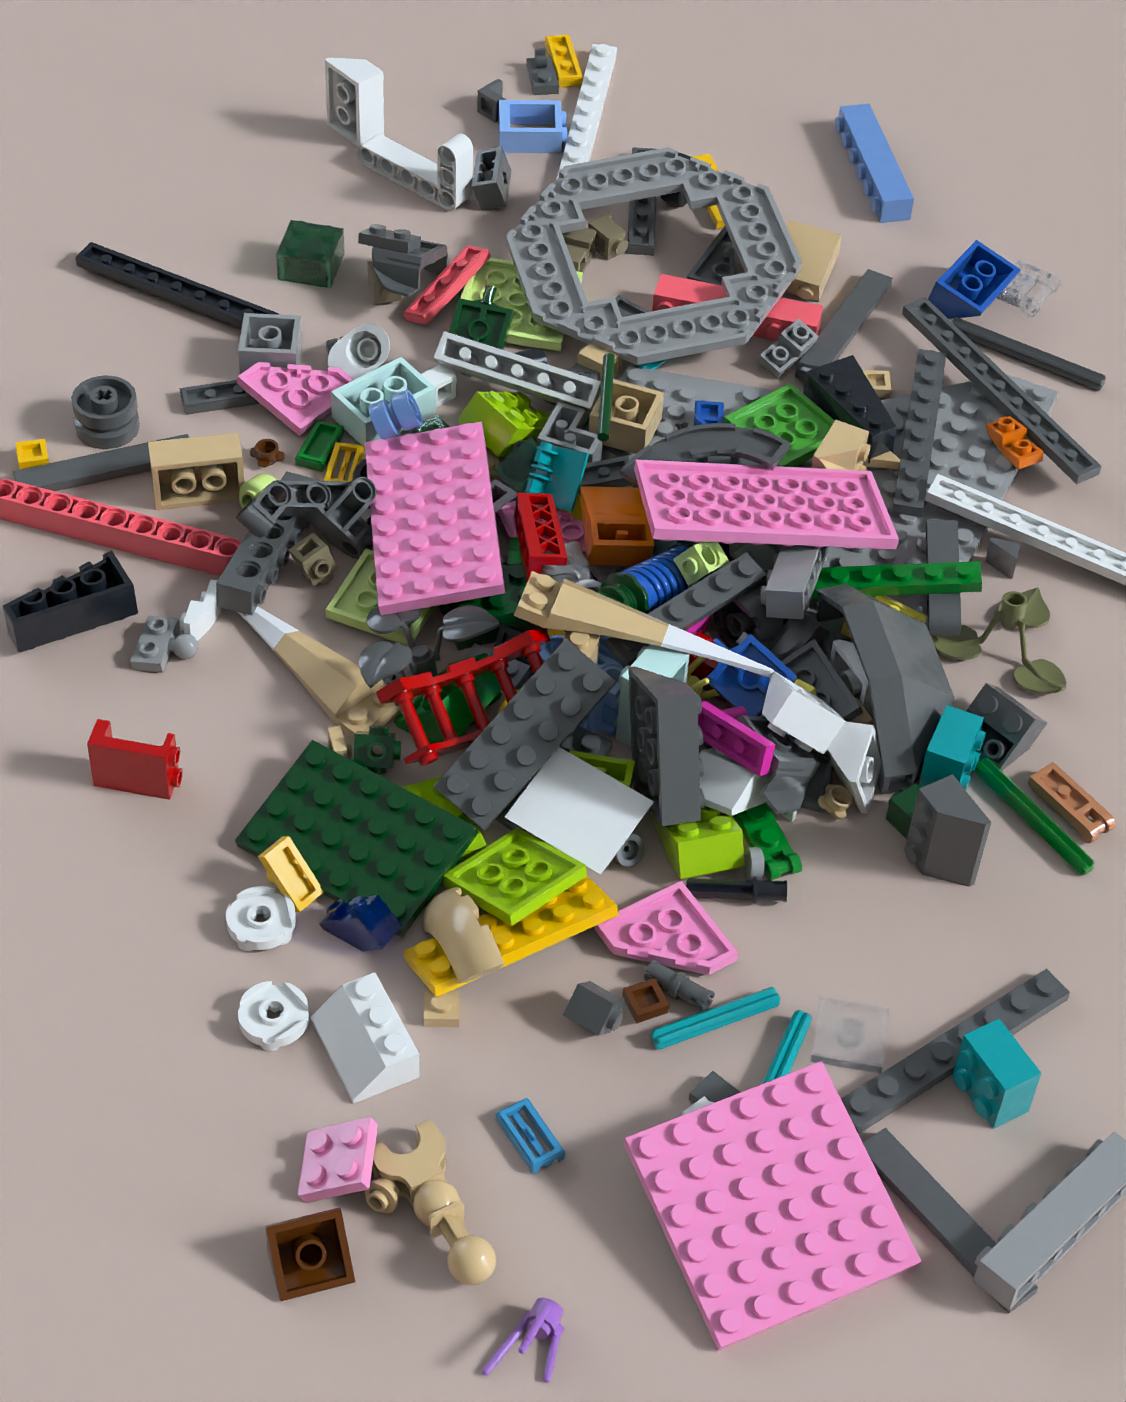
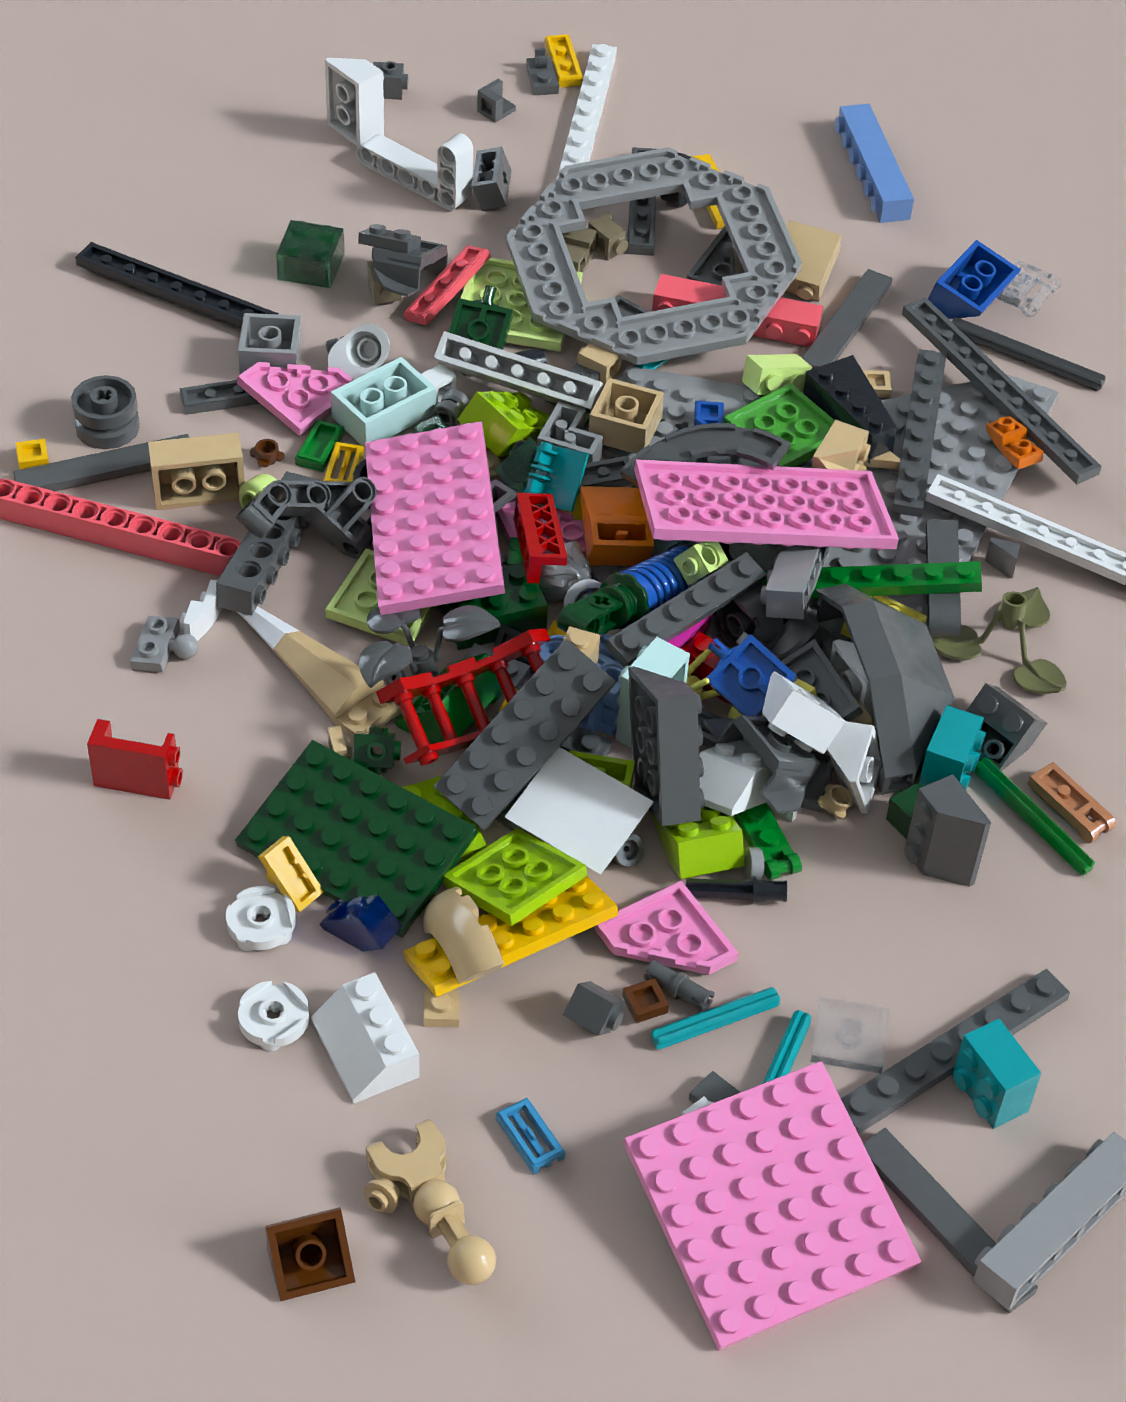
(71, 604): black wedge -> none
(318, 564): dark tan brick -> none
(338, 1160): bright pink plate -> none
(391, 417): medium blue wheel -> none
(394, 79): none -> dark grey brick
(451, 407): none -> flat silver wheel
(531, 139): light blue window -> none
(540, 1323): medium lavender plant -> none
(582, 610): tan plate -> none
(606, 397): dark green bar -> none
(735, 739): dark pink piece -> none
(771, 372): none -> yellowish green brick
(788, 348): light grey slope -> none

